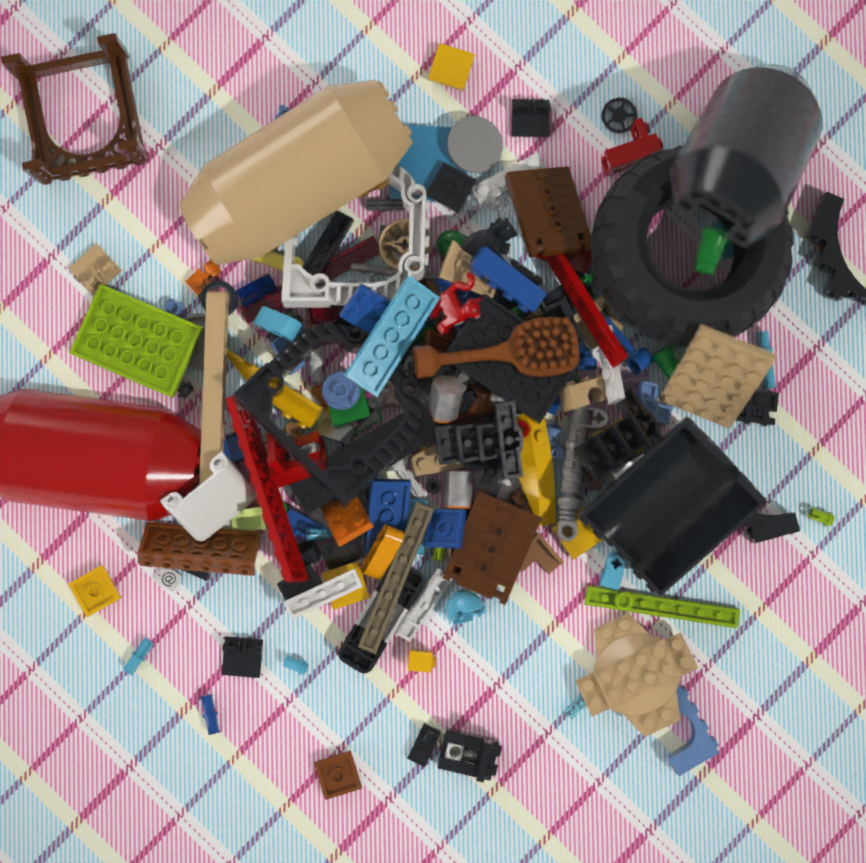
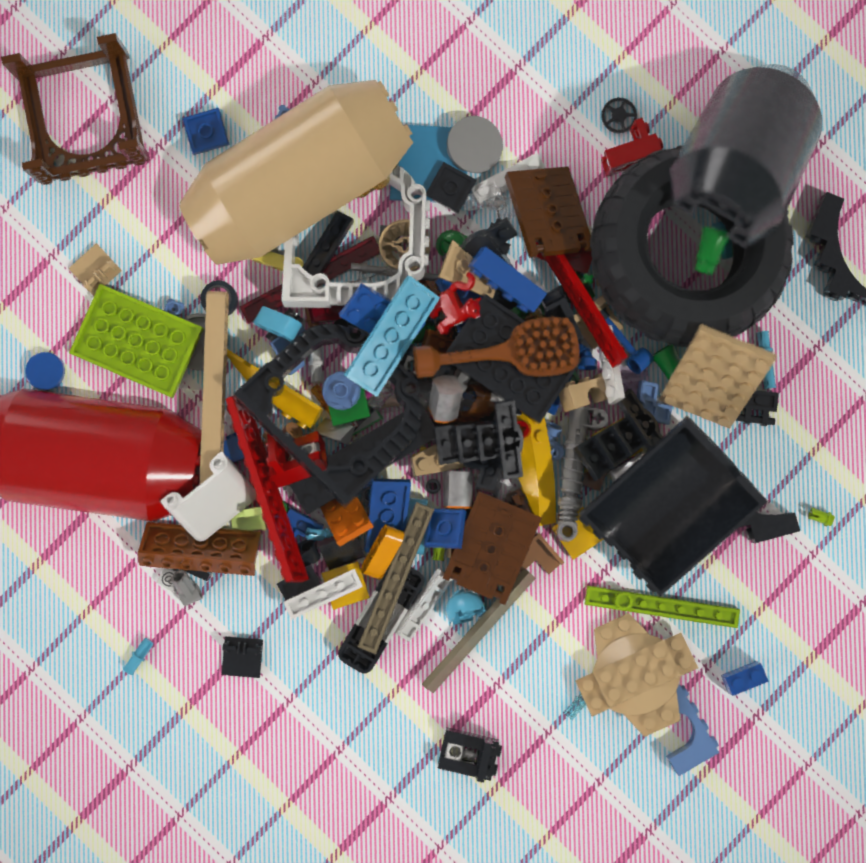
(45, 371): none -> blue tile
(95, 590): yellow plate -> none
(185, 390): black plate -> none
(187, 590): none -> light grey piece
(199, 280): orange plate -> none
(206, 131): none -> blue plate
(210, 714): blue pin -> none
(256, 290): clear blue tile -> none
(296, 665): medium azure pin -> none
(338, 775): dark orange plate -> none
(384, 205): dark grey axle -> none
(405, 473): white piece -> none
(421, 660): yellow brick -> none
(424, 744): black hinge -> none
(451, 67): yellow tile -> none
(476, 633): none -> dark tan tile
(526, 272): black axle -> none
(530, 118): black hinge -> none
(612, 574): medium azure piece -> none
(744, 678): none -> blue brick

